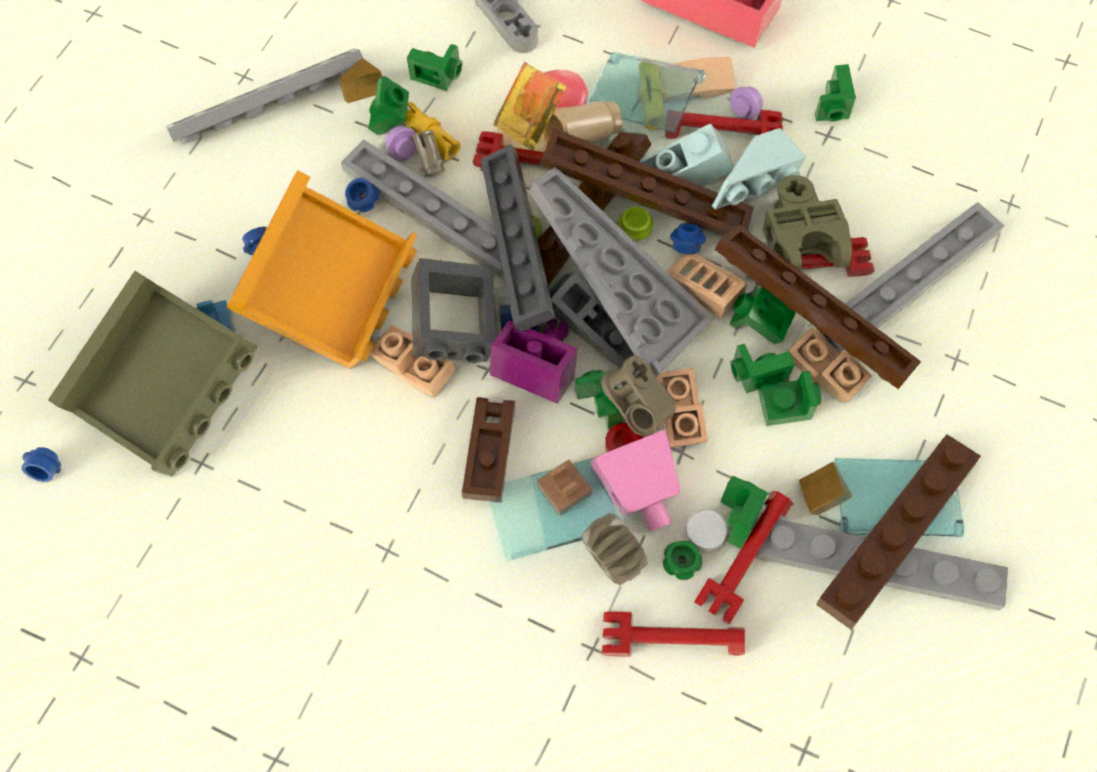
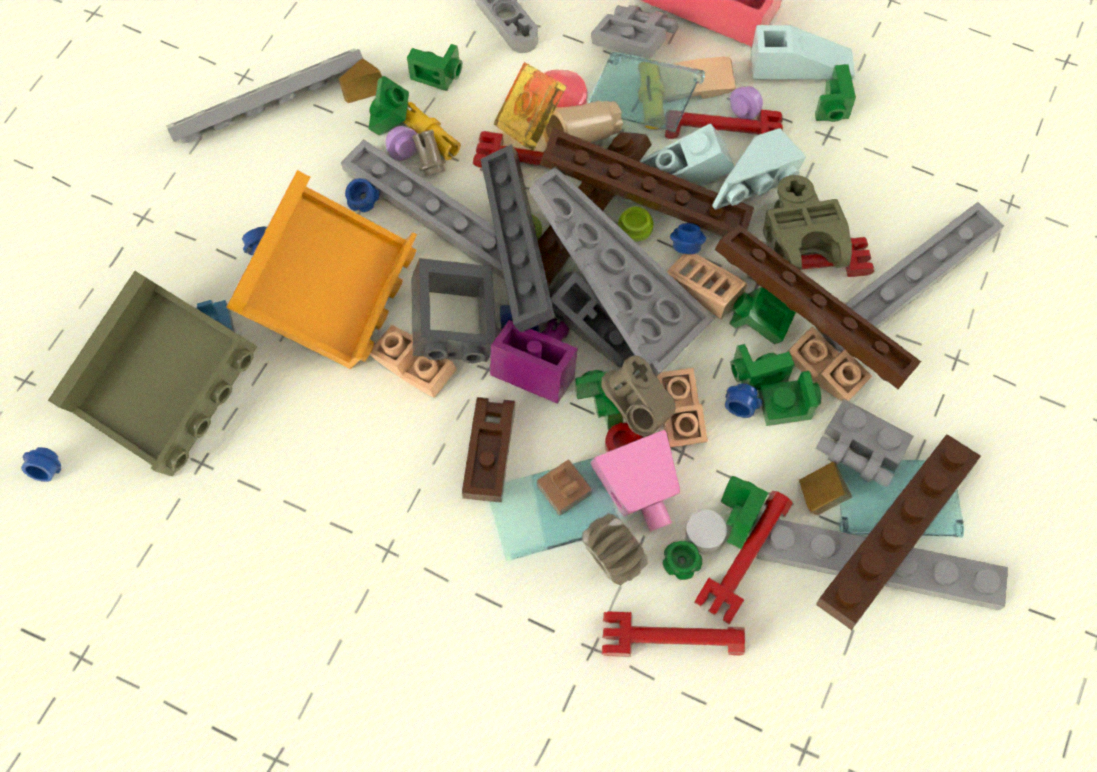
(633, 31): none -> light grey plate
(742, 400): none -> blue plate
(795, 54): none -> light aqua slope
(867, 435): none -> light grey plate

